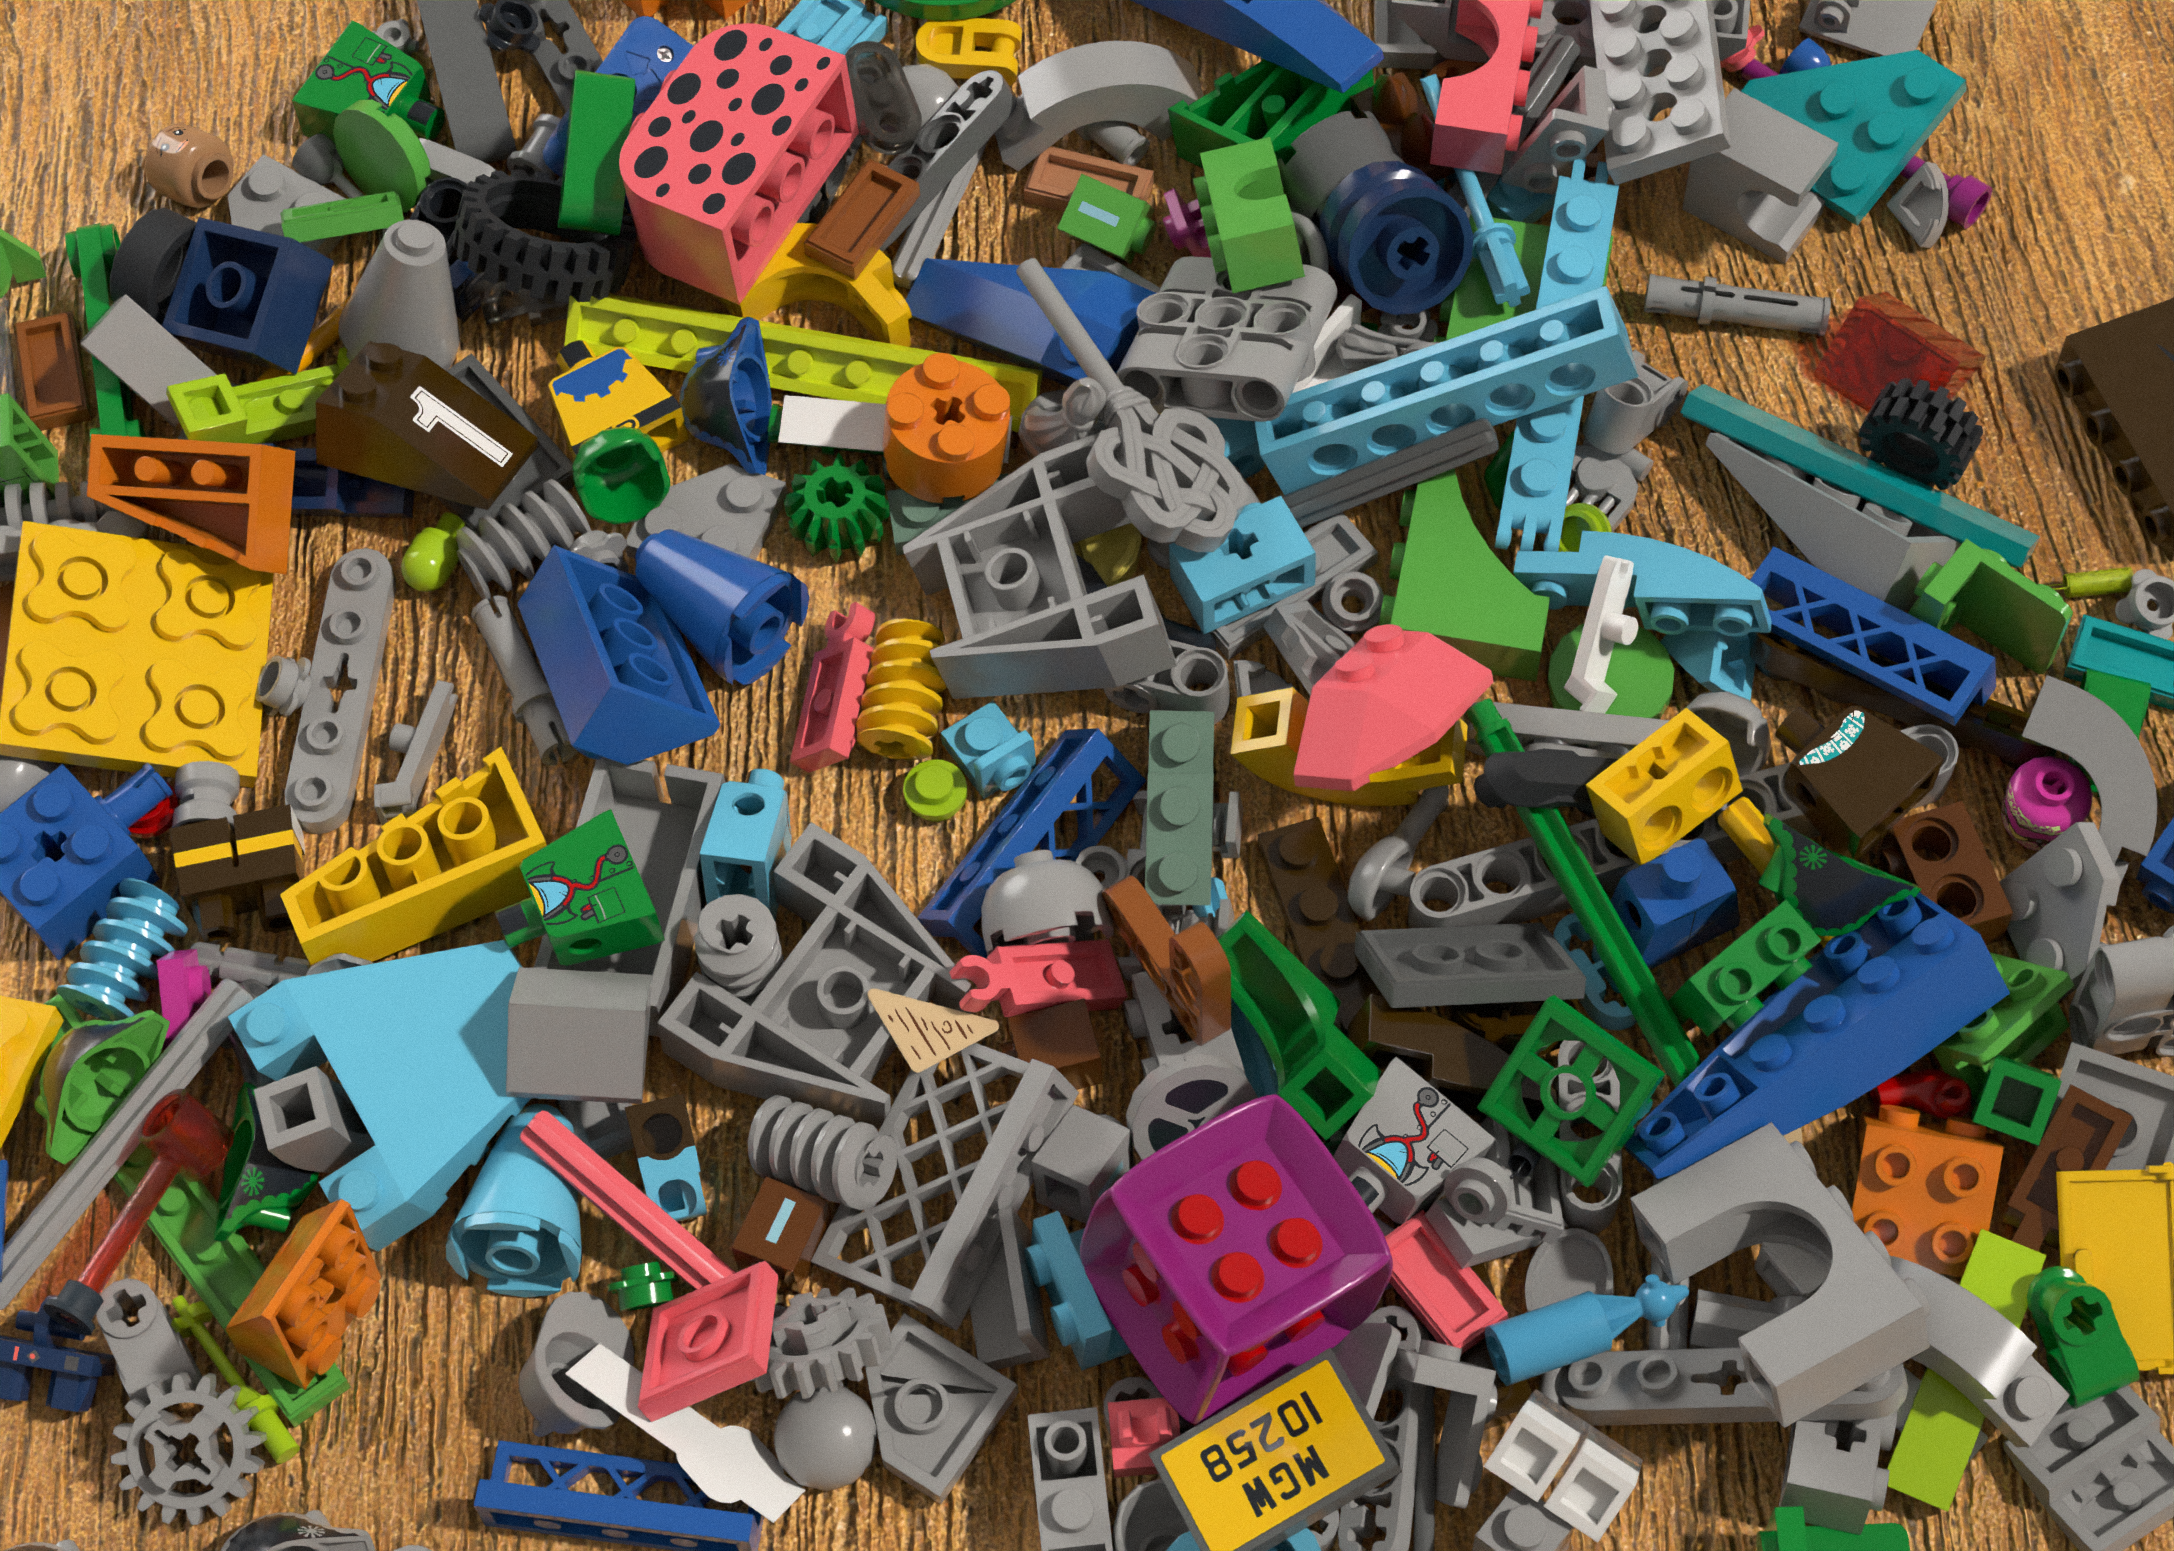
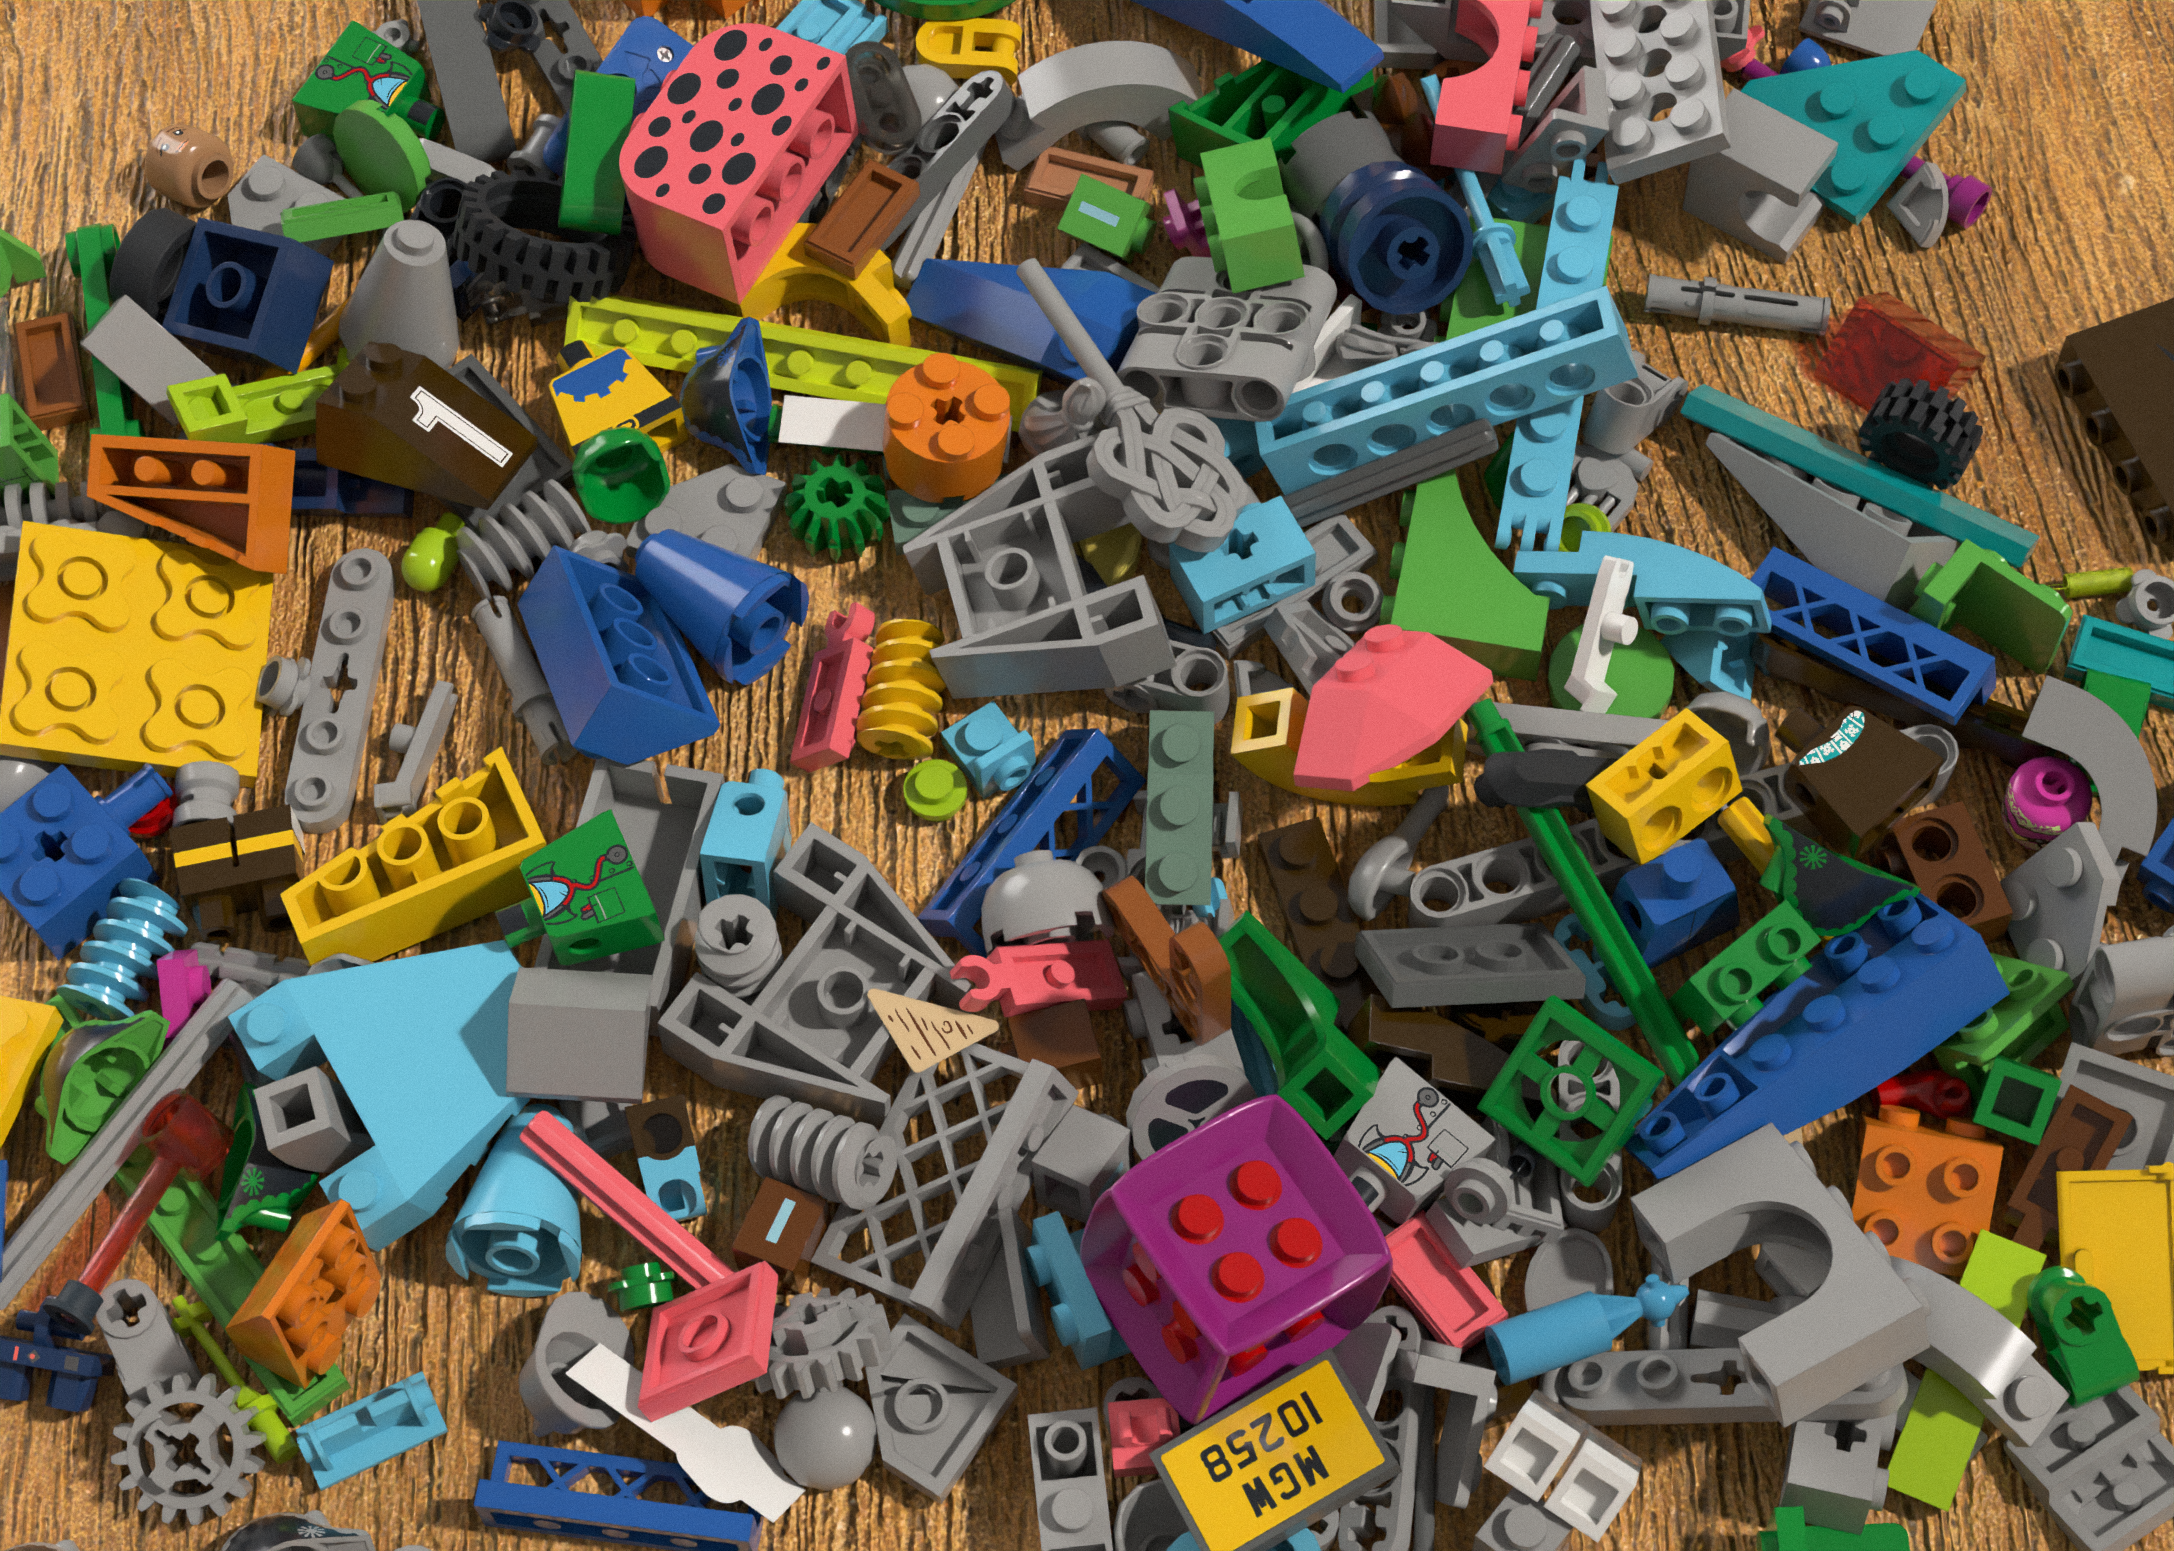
(371, 1431): none -> medium azure hinge

